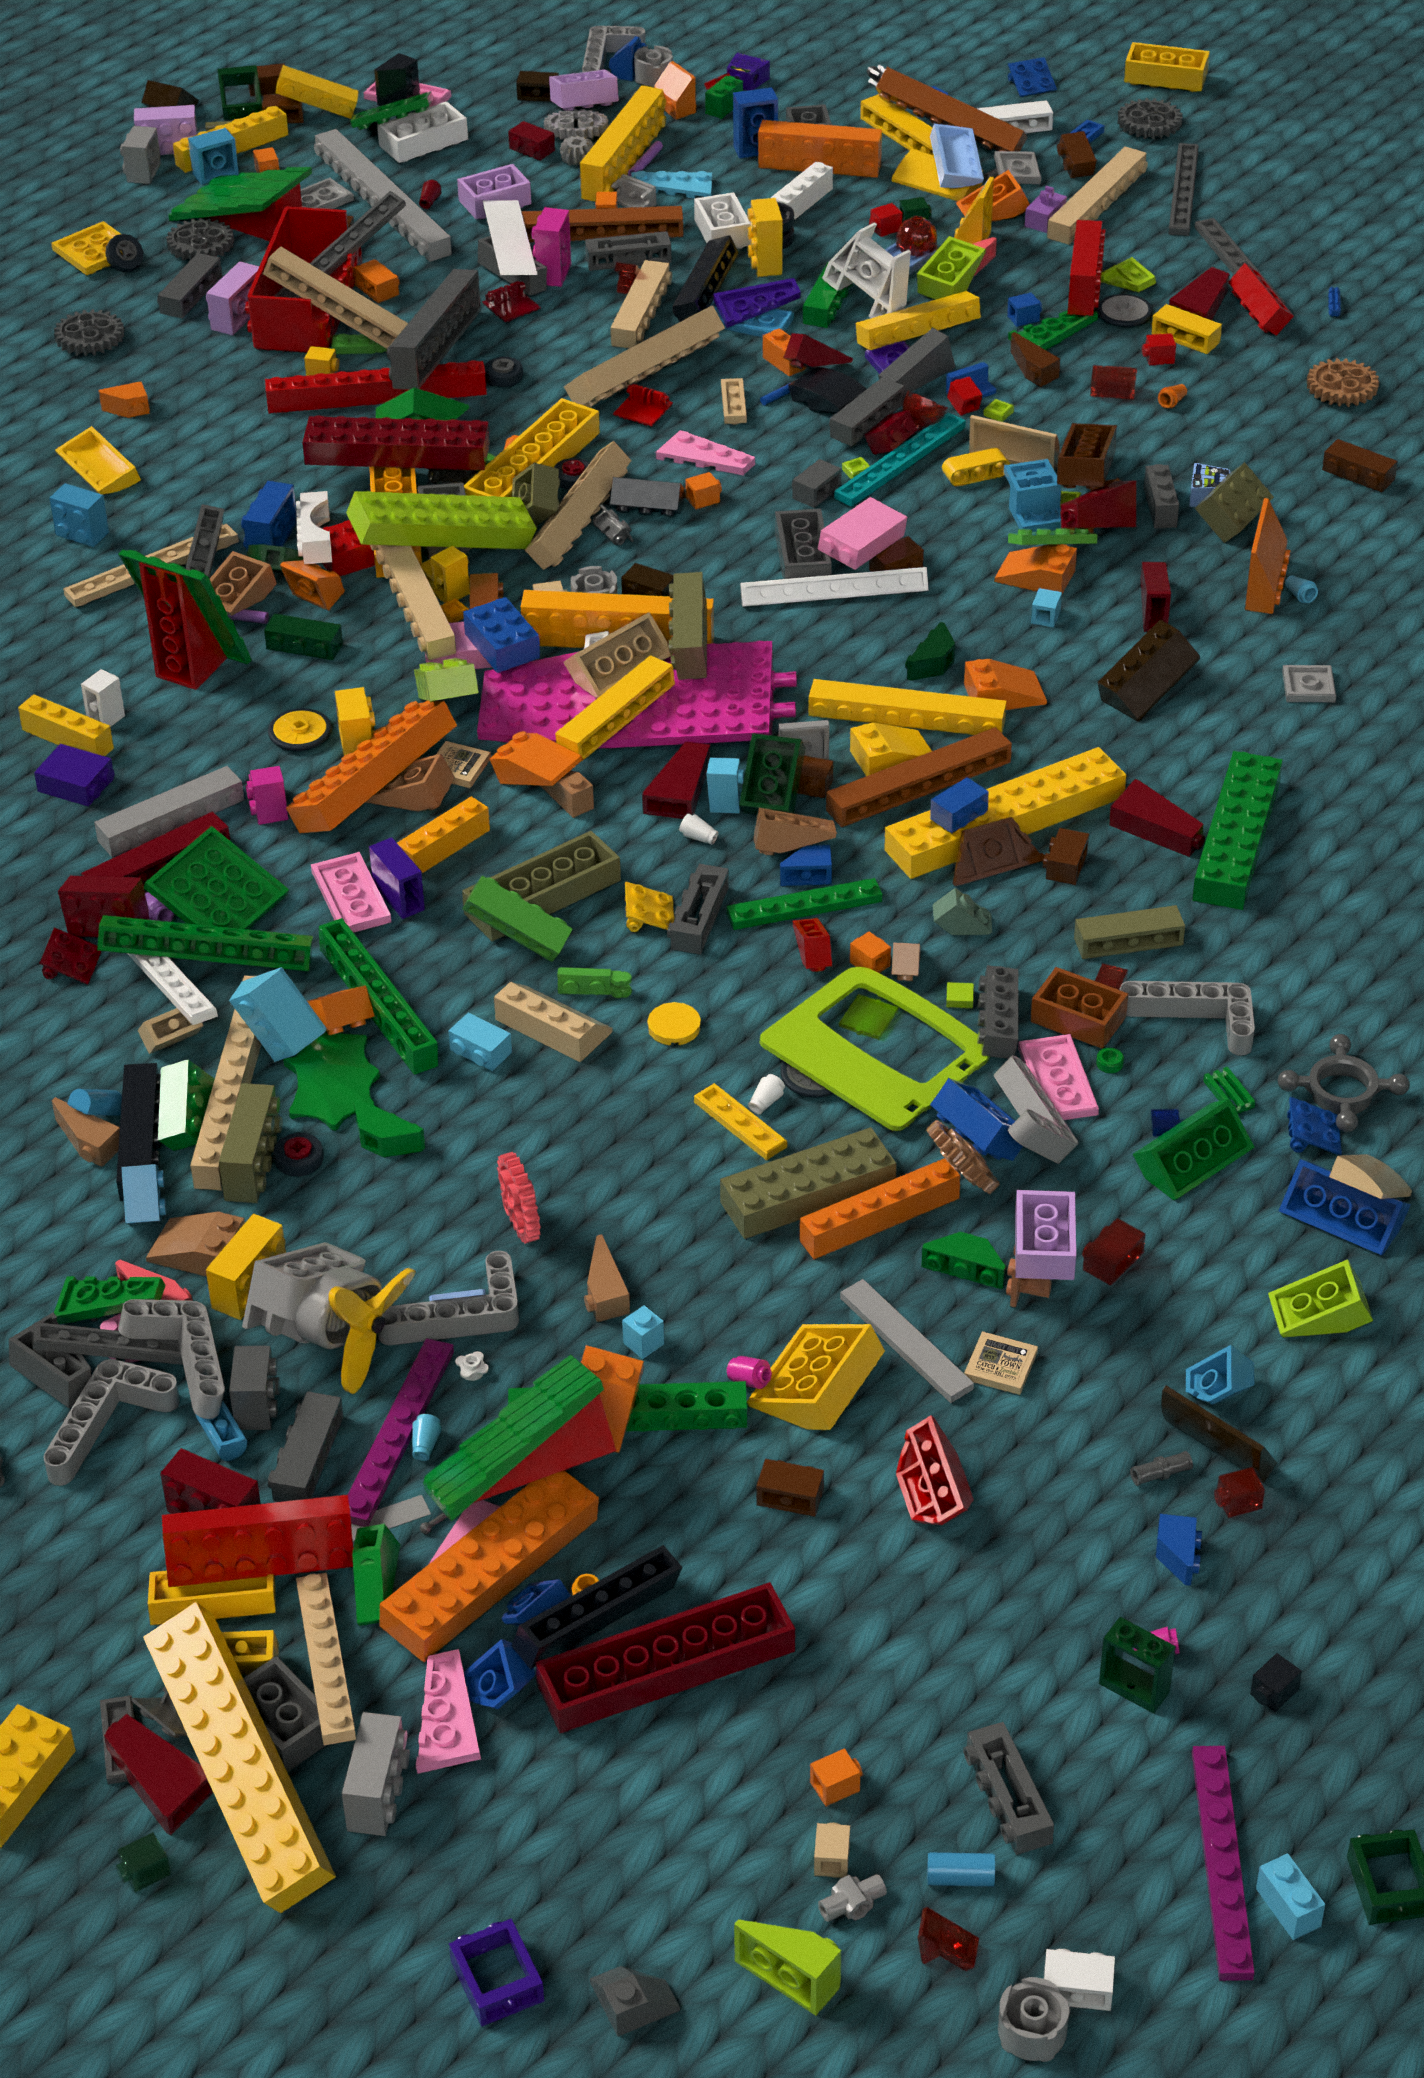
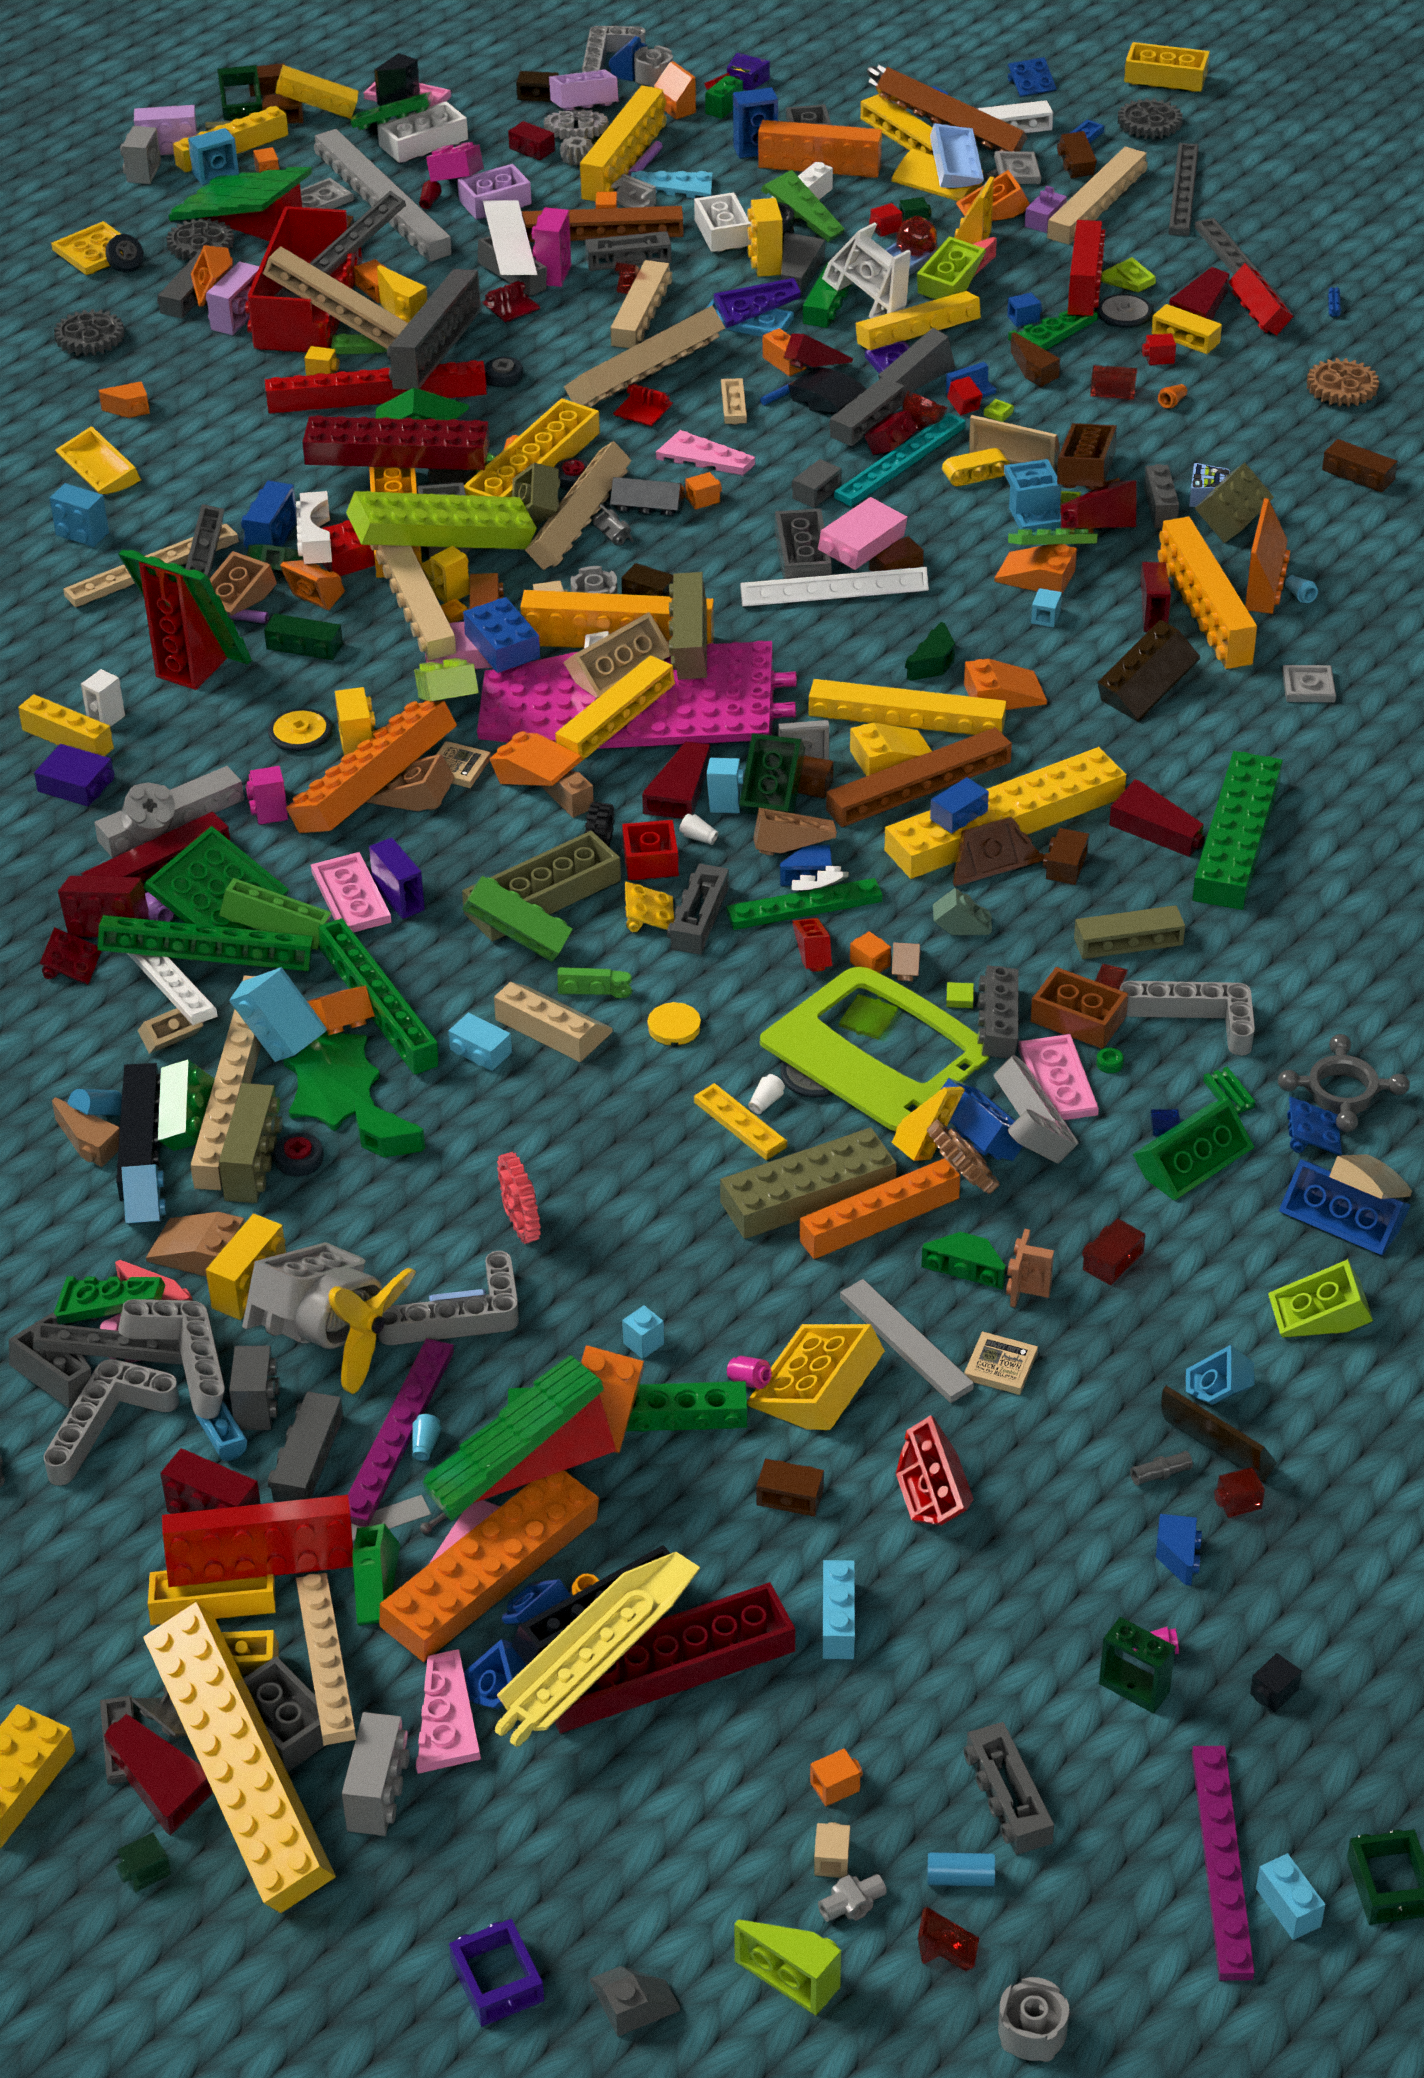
(148, 811): none -> light grey brick
(166, 95): dark brown slope -> none
(209, 269): none -> orange slope
(271, 911): none -> bright green brick
(400, 294): none -> yellow slope
(447, 834): light orange brick -> none
(454, 162): none -> dark pink brick
(472, 1366): white plate -> none
(592, 1644): none -> light yellow hinge
(601, 821): none -> black tyre
(605, 1286): medium nougat slope -> none
(650, 850): none -> red brick
(705, 277): black brick -> none
(801, 258): none -> dark grey slope
(806, 206): none -> bright green wing
(824, 879): none -> white slope
(838, 1609): none -> medium azure brick
(854, 467): lime tile -> none
(912, 1132): none -> yellow slope
(1045, 1235): lavender brick -> none
(1081, 1977): white brick -> none
(1207, 593): none -> light orange brick

